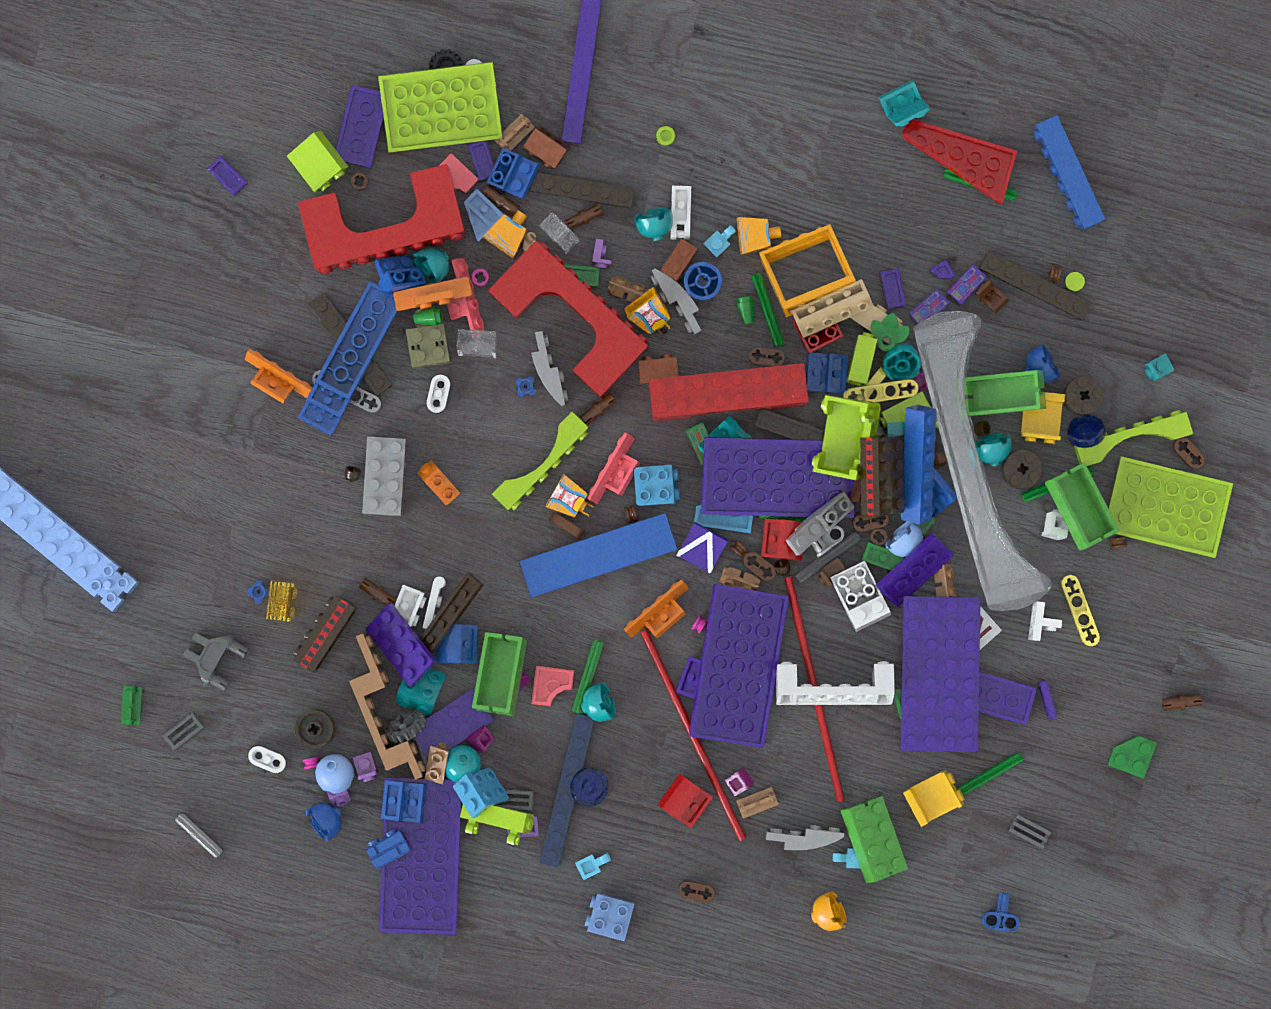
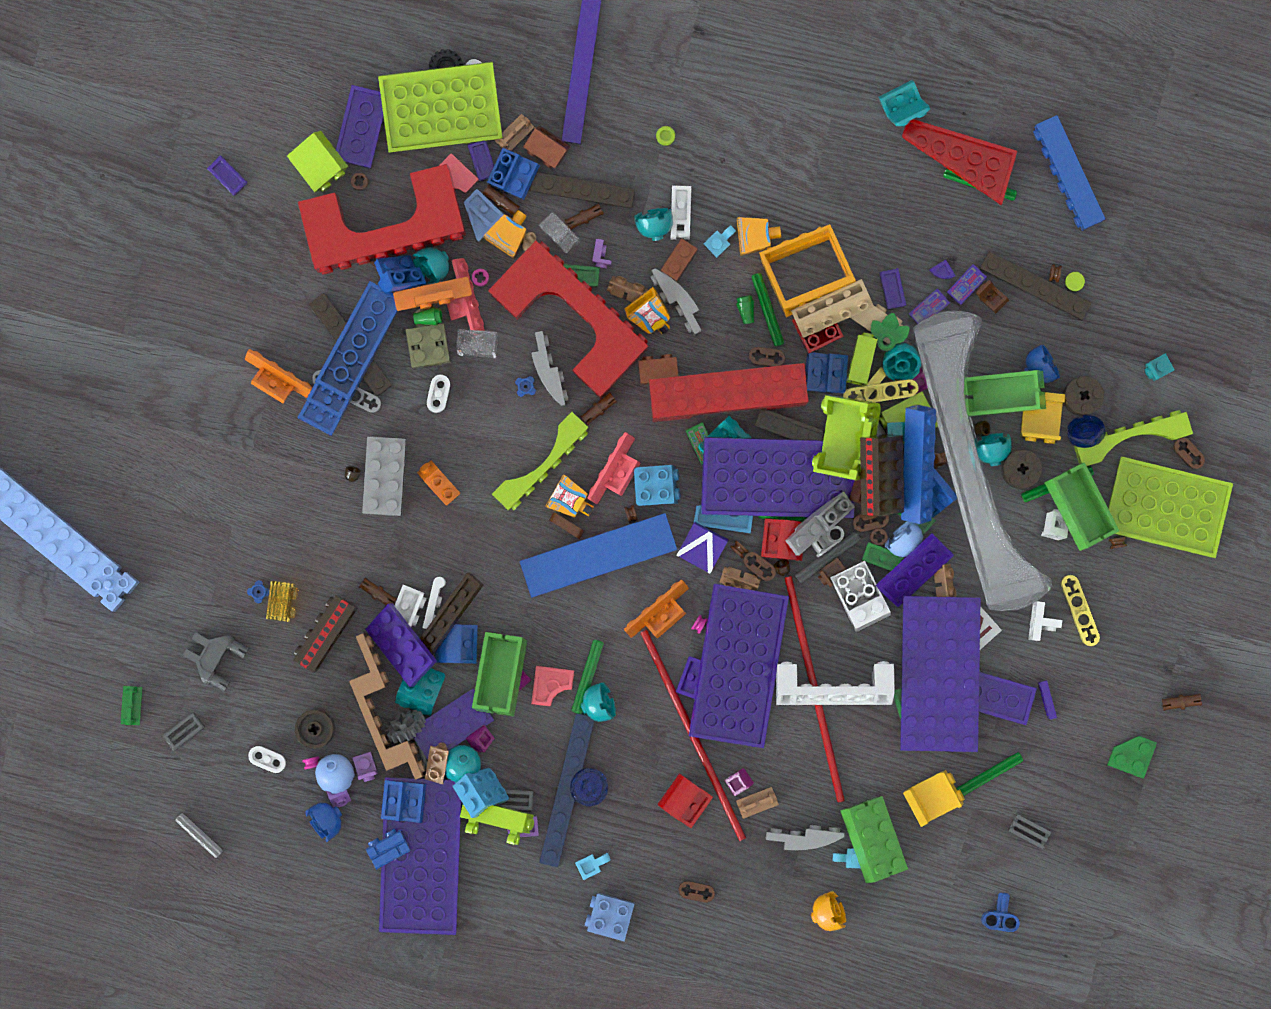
(702, 281): blue cylinder -> none

